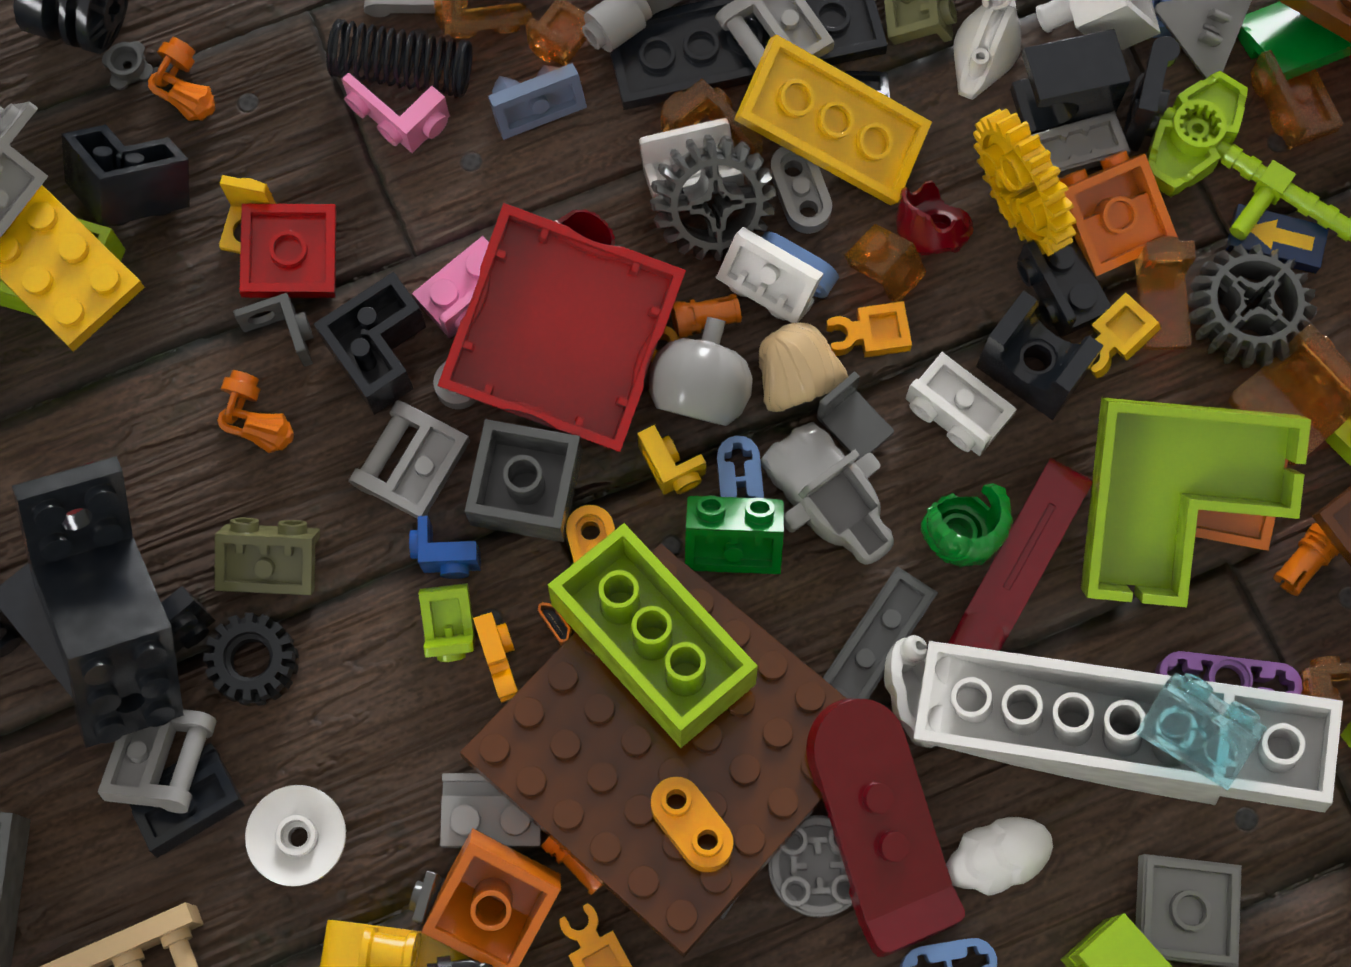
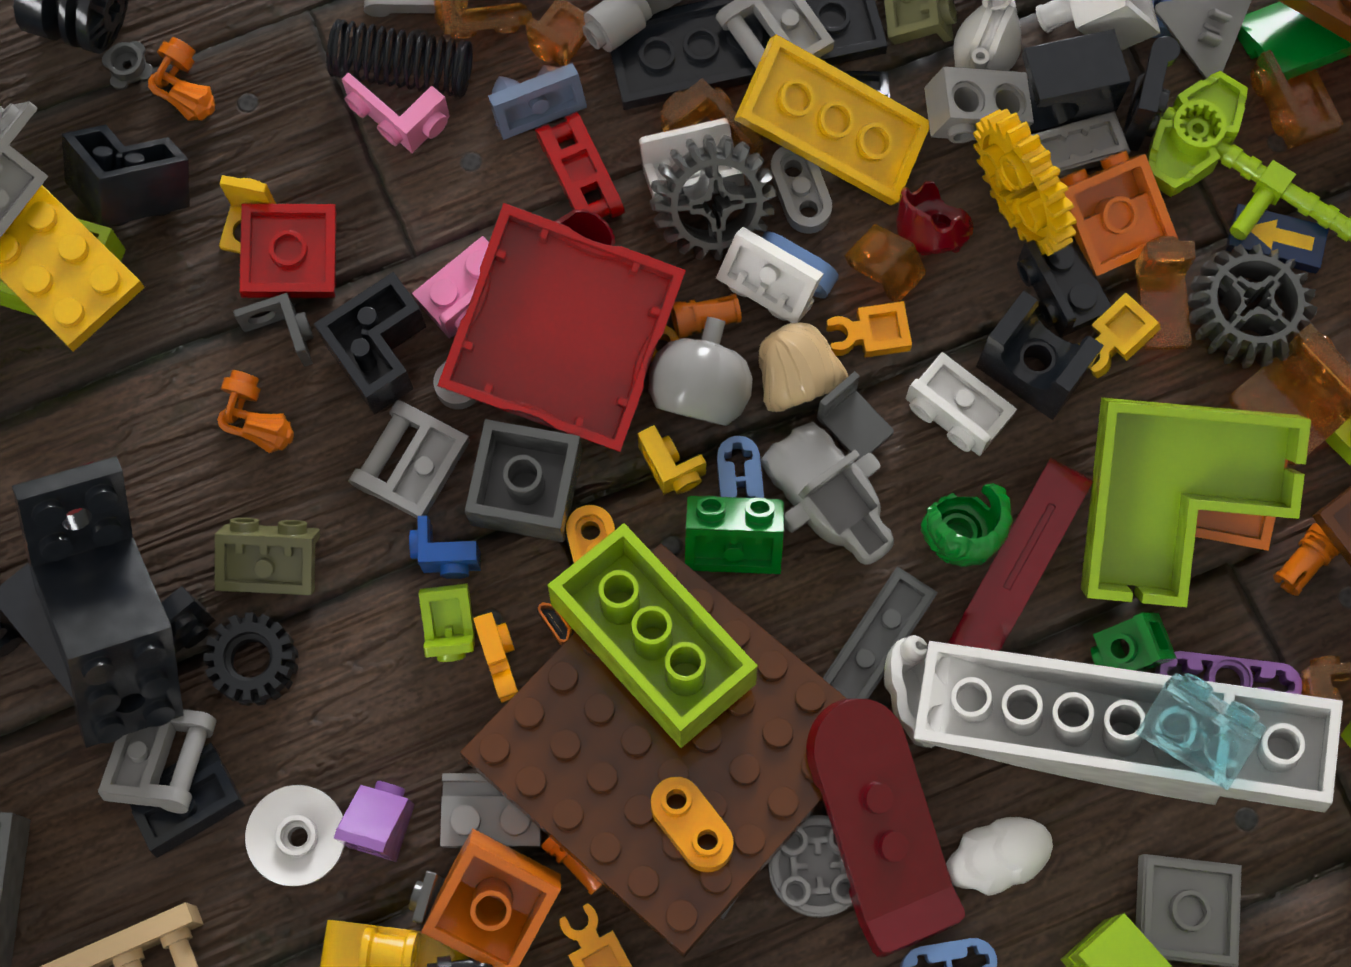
(376, 821): none -> medium lavender slope
(579, 166): none -> red plate
(965, 95): none -> light grey brick
(1146, 639): none -> green brick

